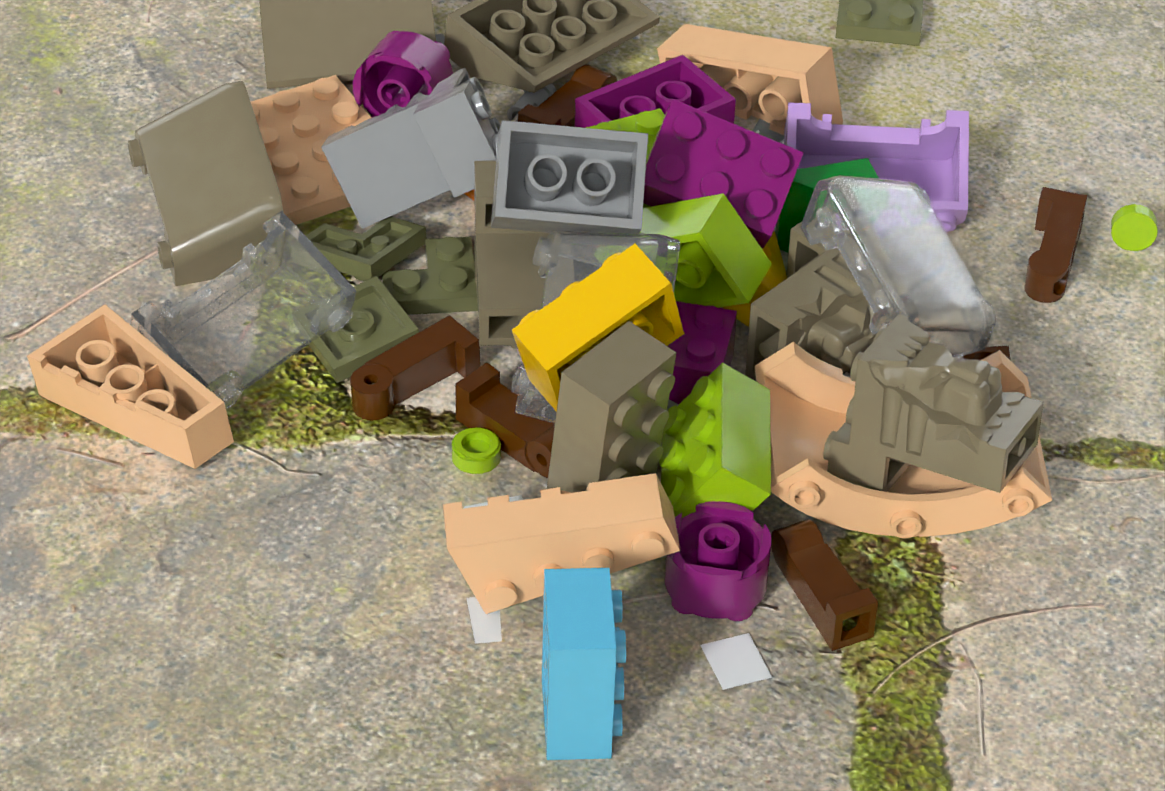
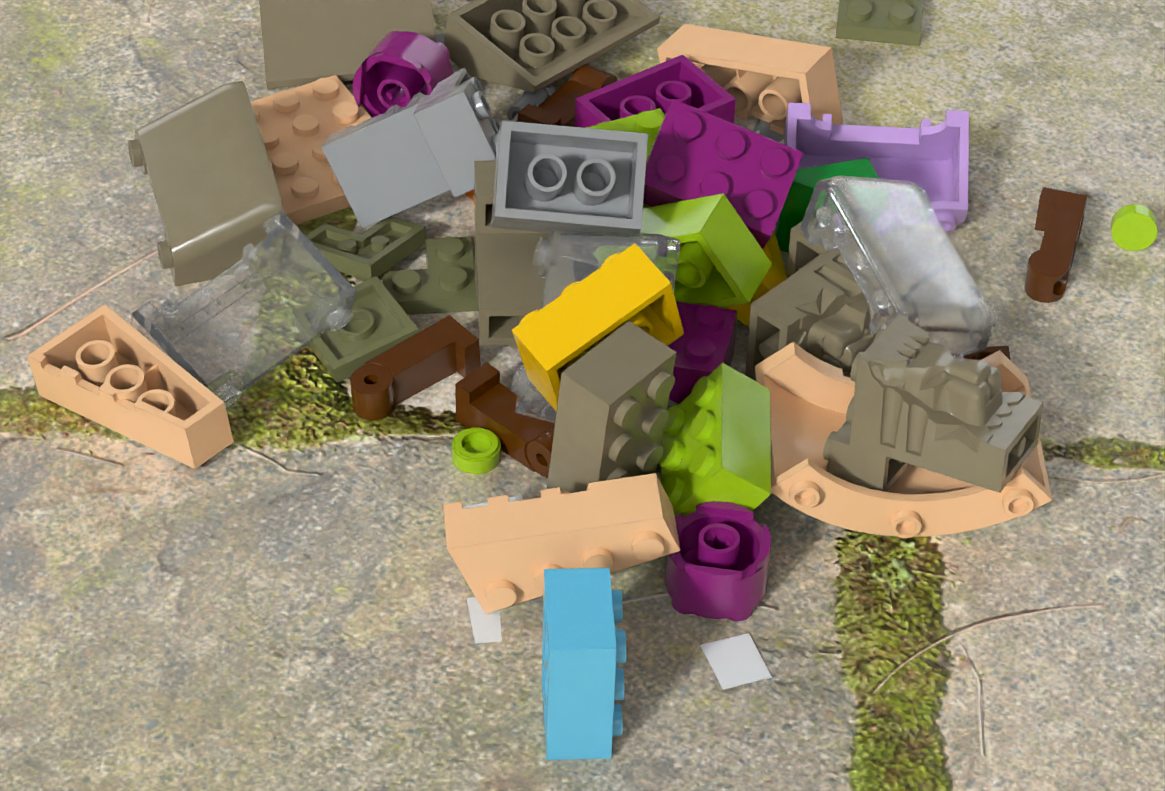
(823, 585): reddish brown leg -> none

